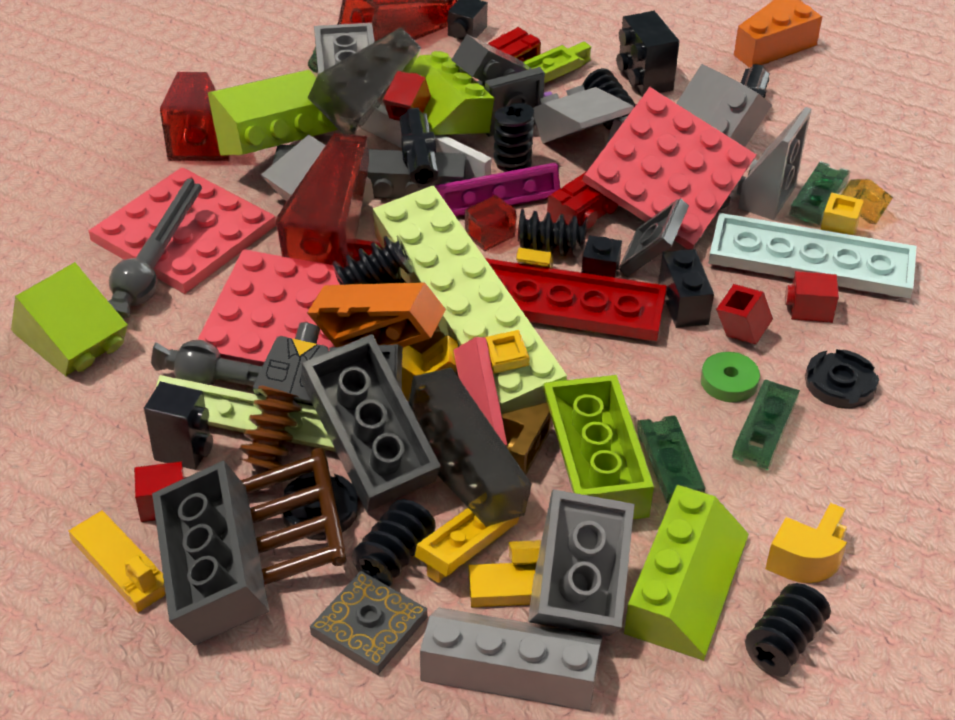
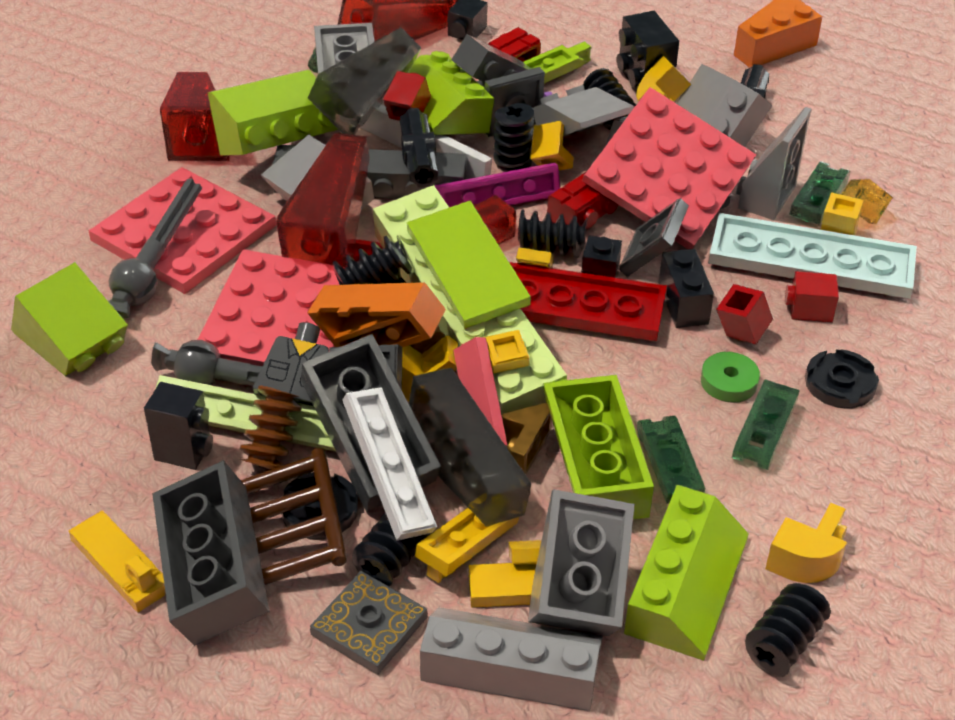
(152, 479): red brick -> none
(389, 463): none -> white tile
(468, 264): none -> lime tile
(548, 146): none -> yellow panel
(664, 79): none -> yellow brick

